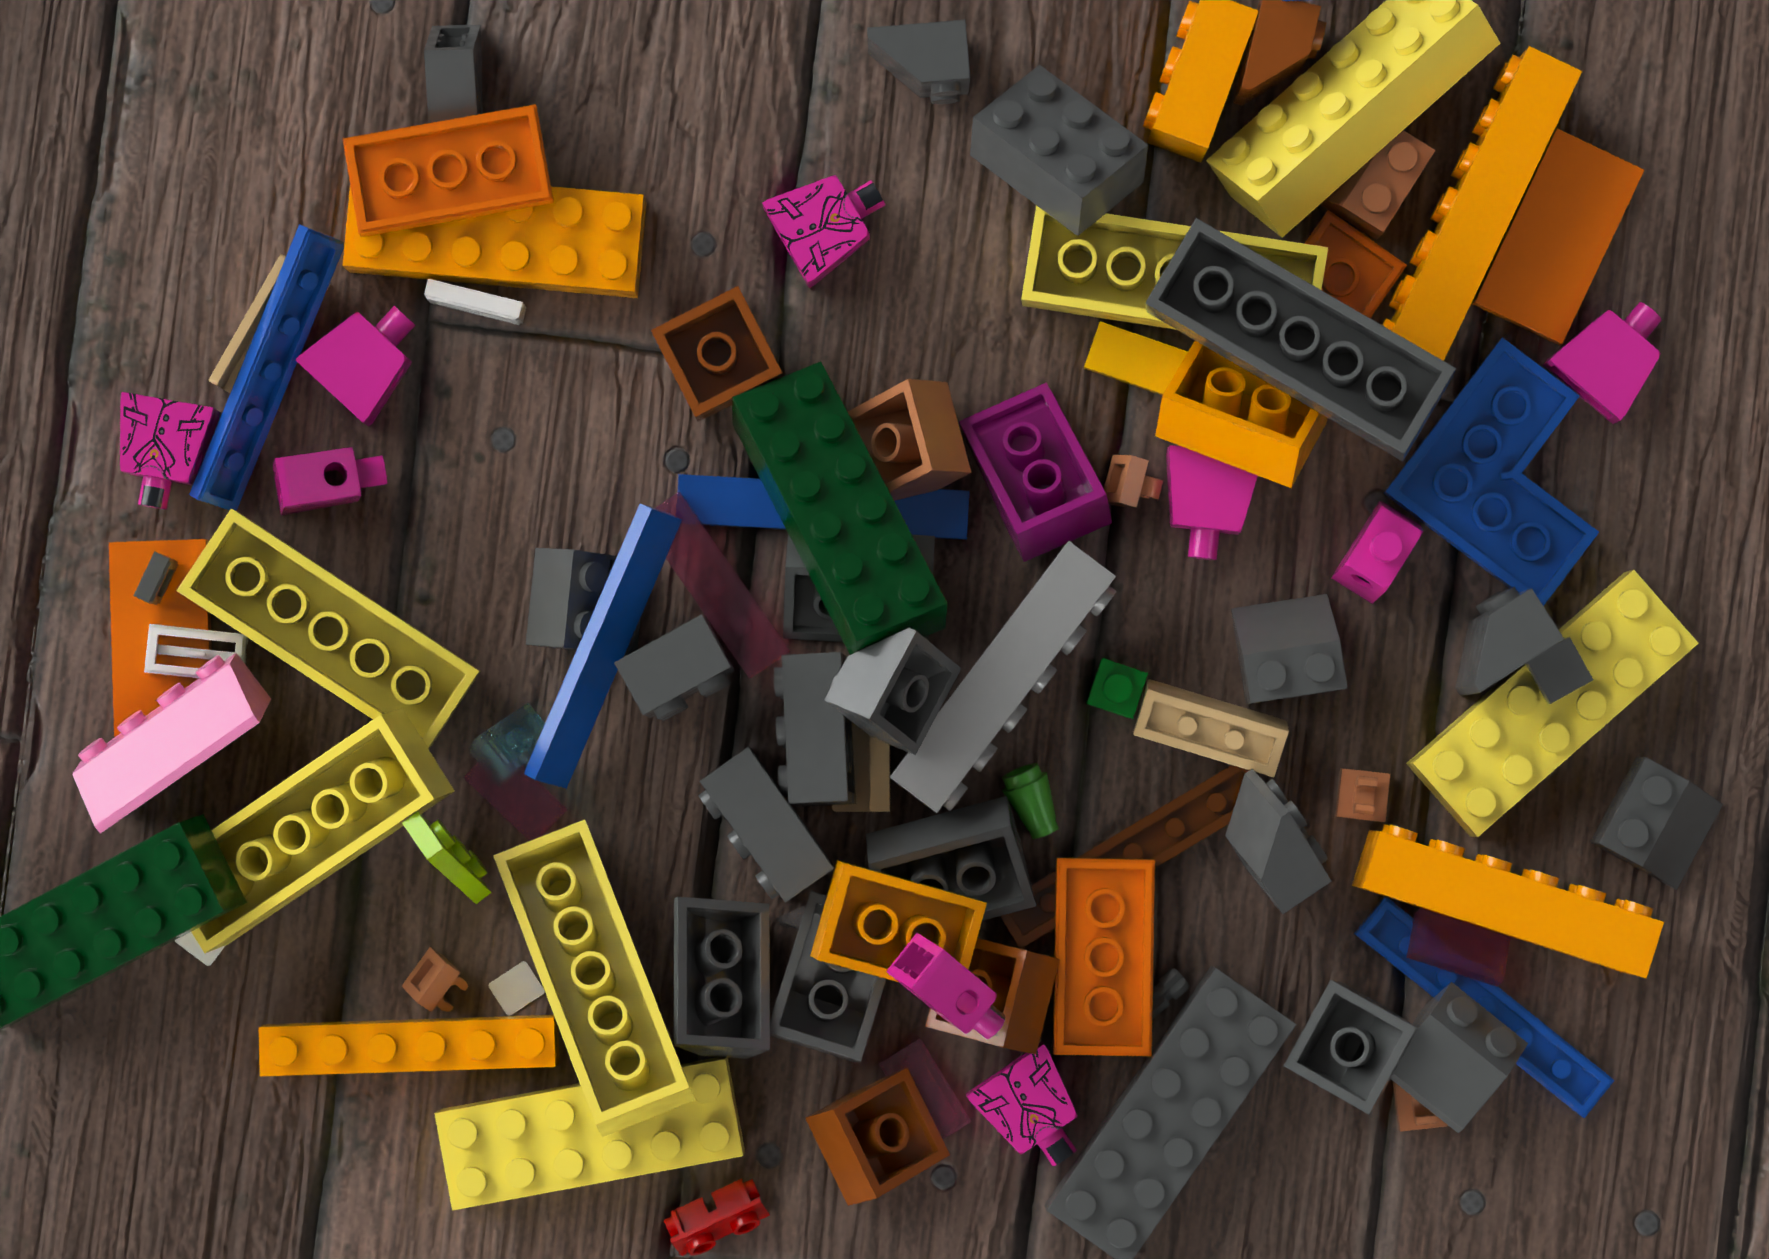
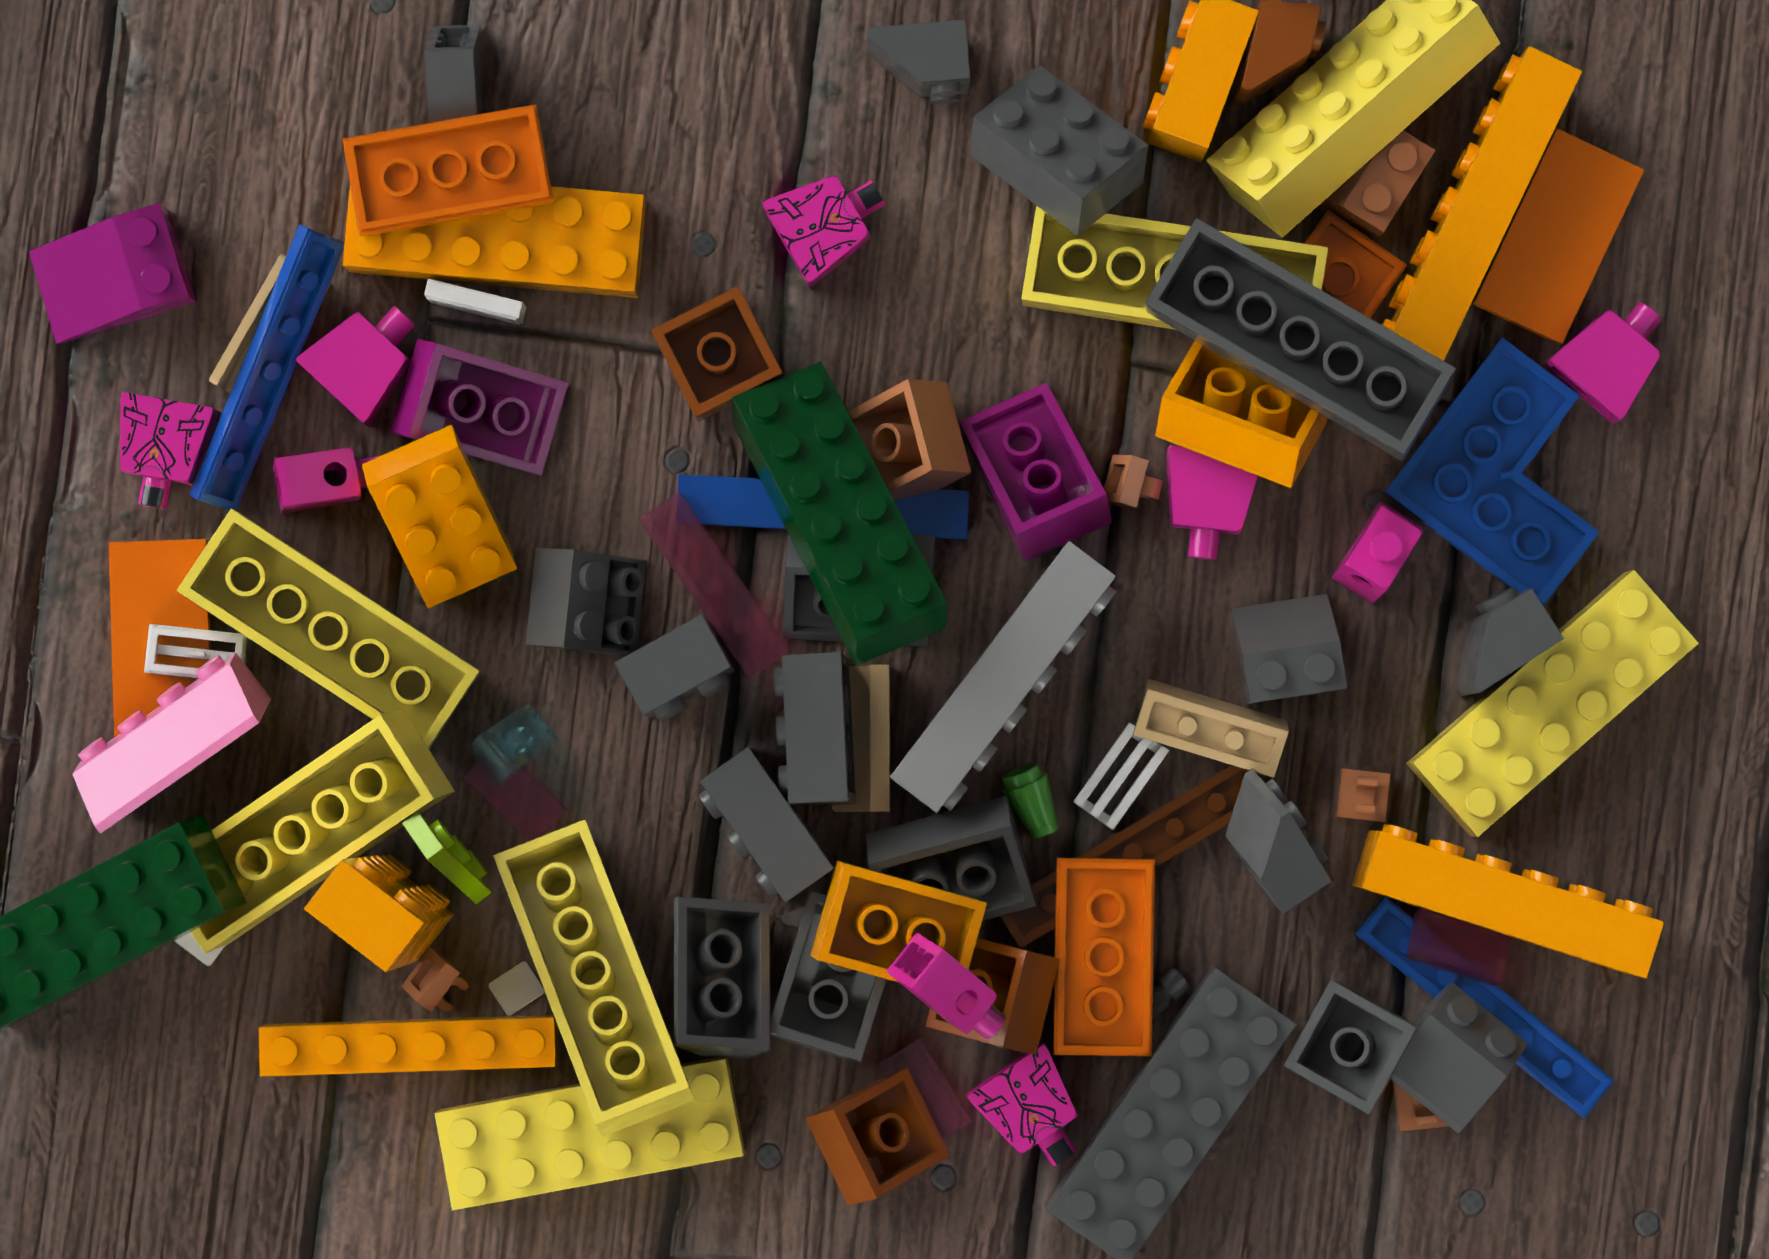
(112, 273): none -> magenta slope
(156, 578): dark grey tile -> none
(380, 910): none -> light orange brick
(439, 516): none -> light orange brick
(493, 406): none -> magenta slope
(602, 645): blue tile -> none
(735, 1214): red hinge -> none
(894, 688): dark grey slope -> none
(1097, 809): none -> white tile
(1116, 688): green plate -> none
(1133, 358): yellow tile -> none
(1559, 670): dark grey tile -> none
(1656, 821): dark grey slope -> none

